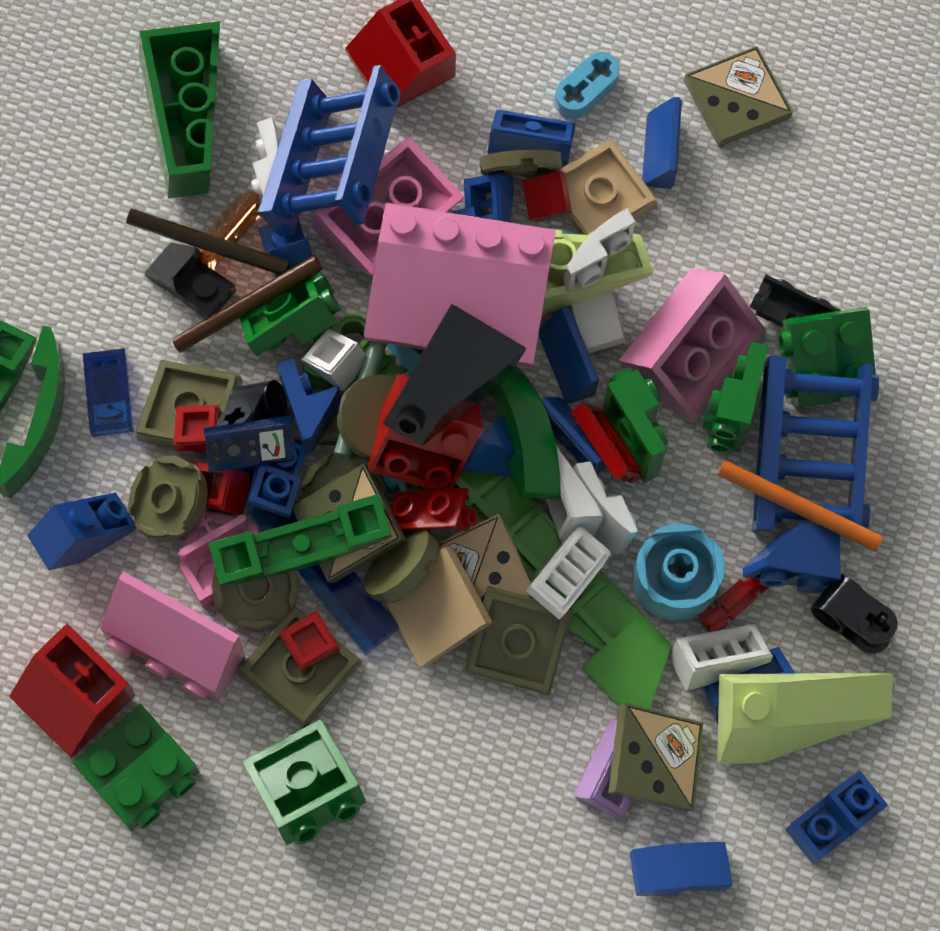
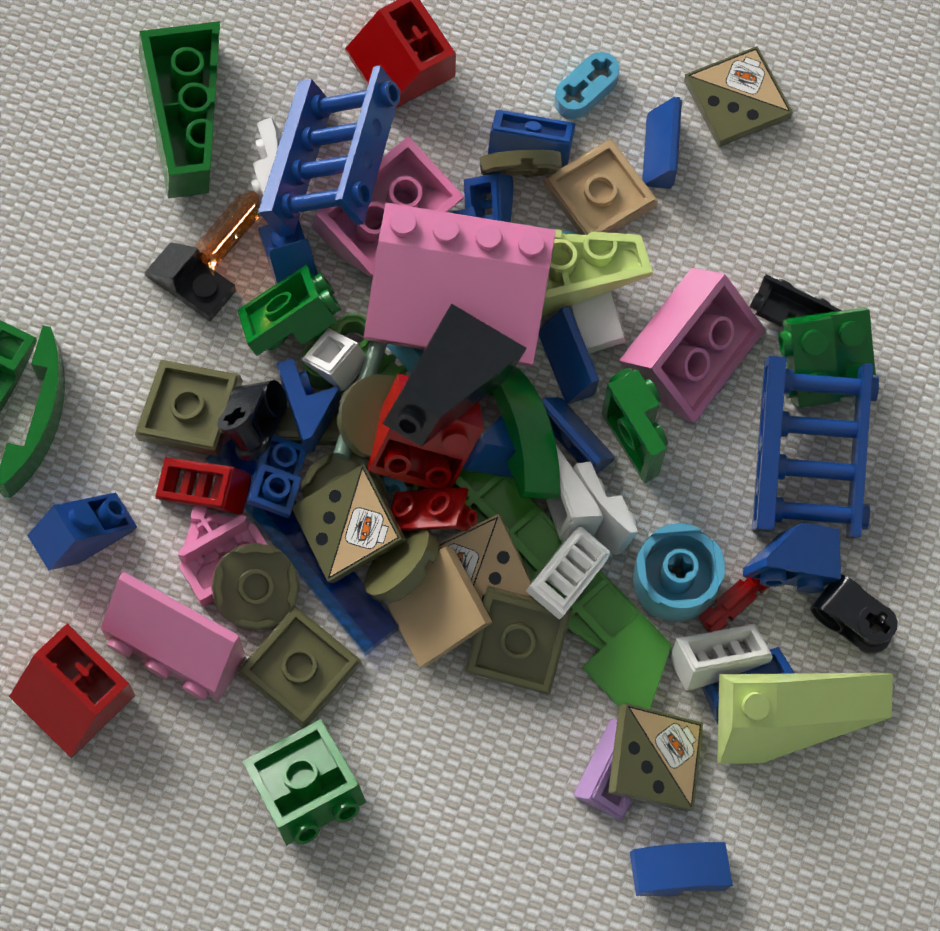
(108, 392): clear blue tile -> none
(137, 768): green plate -> none
(168, 499): olive tile -> none
(190, 425): red tile -> none
(207, 242): dark brown bar -> none
(247, 303): reddish brown bar -> none
(249, 444): clear blue tile -> none
(301, 543): green slope -> none
(309, 641): red tile -> none
(547, 196): red tile -> none
(591, 257): white slope -> none
(607, 443): red tile -> none
(732, 408): green plate -> none
(800, 505): orange bar -> none
(836, 817): blue slope -> none

